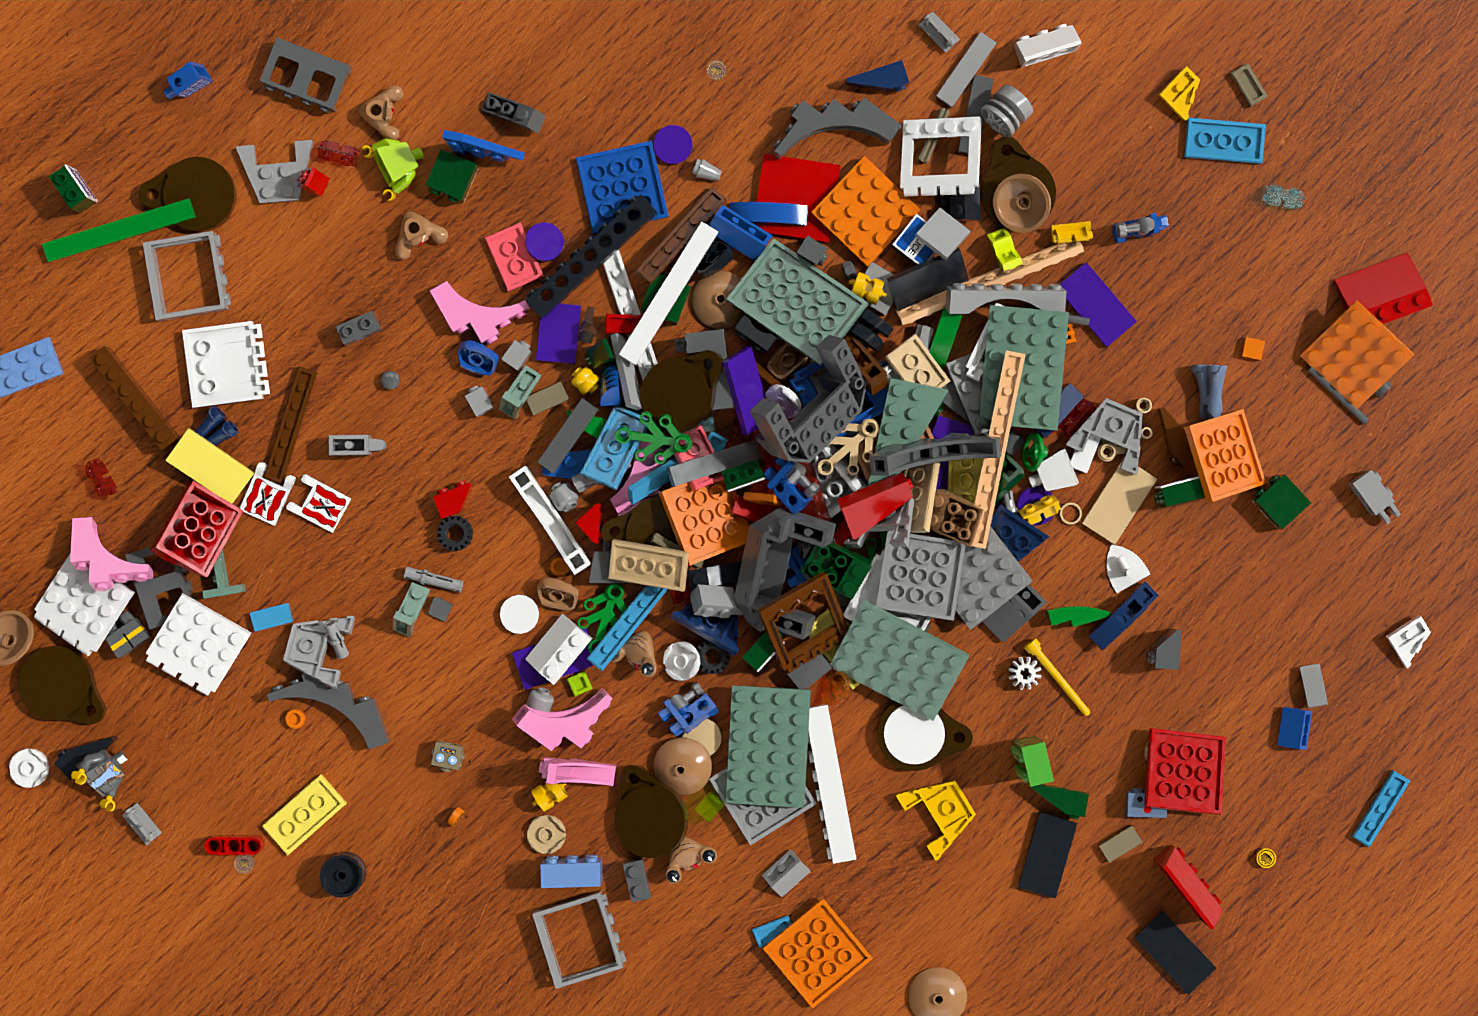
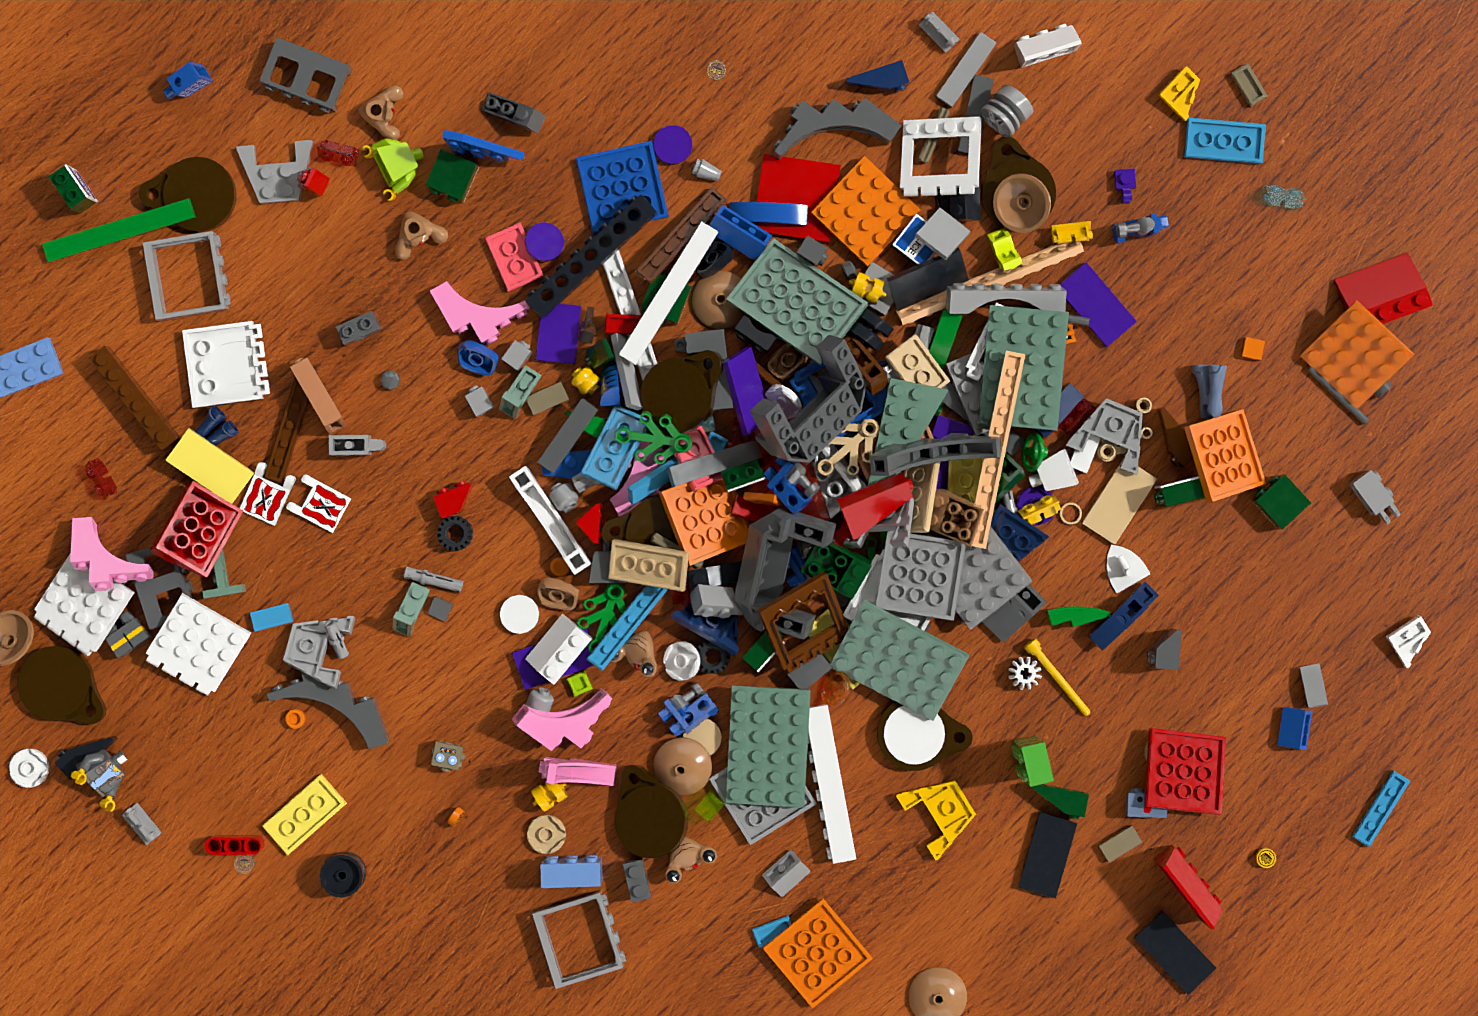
(318, 395): none -> nougat slope
(1125, 181): none -> dark purple plate

